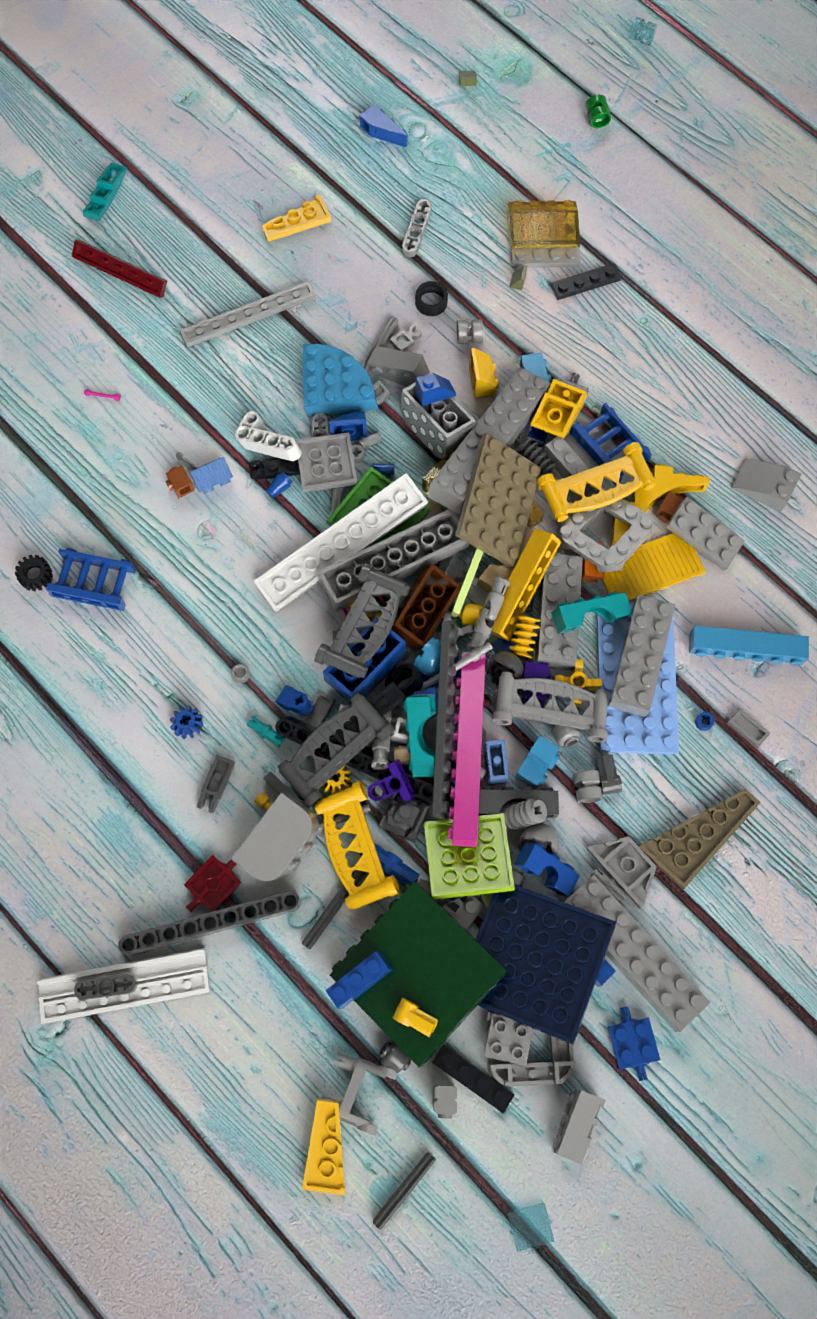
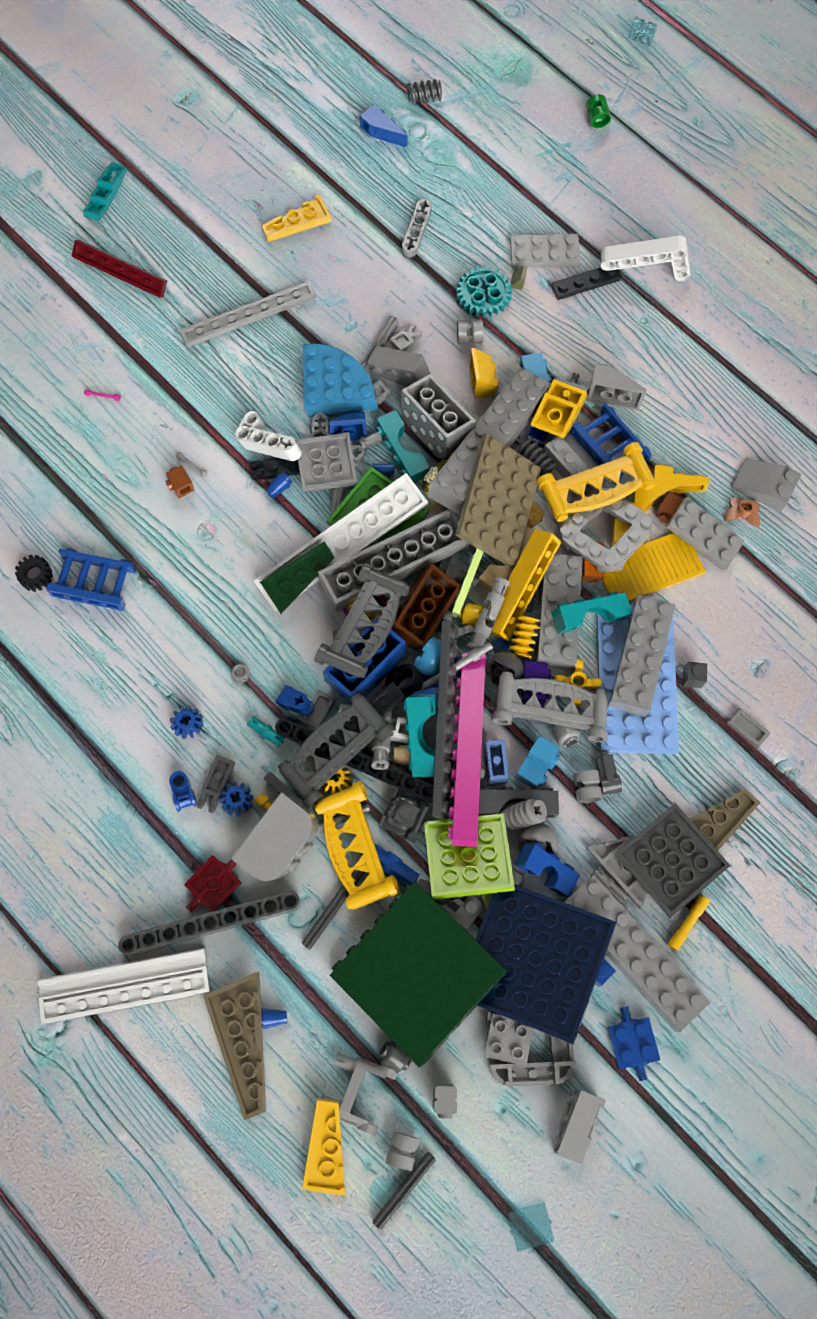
(90, 983): dark grey beam -> none
(182, 795): none -> blue piece
(211, 474): medium blue brick -> none
(238, 1027): none -> dark tan wing
(244, 795): none -> blue gear
(273, 1018): none -> blue cone
(293, 579): none -> dark green wing
(359, 980): blue brick -> none
(387, 784): dark purple tile -> none
(391, 429): none -> teal arch
(402, 1151): none -> light grey wheel
(410, 1015): yellow piece -> none
(424, 91): none -> dark grey piece
(431, 287): black tyre -> none
(433, 388): blue slope -> none
(468, 78): olive slope -> none
(473, 1078): black plate -> none
(497, 292): none -> teal gear
(543, 224): clear yellow slope -> none
(614, 388): none -> light grey slope
(648, 253): none -> white beam
(672, 860): none -> dark grey plate
(694, 675): none -> dark grey brick
(695, 912): none -> yellow piece
(710, 721): blue bush -> none
(743, 509): none -> nougat animal
(749, 645): dark azure brick -> none

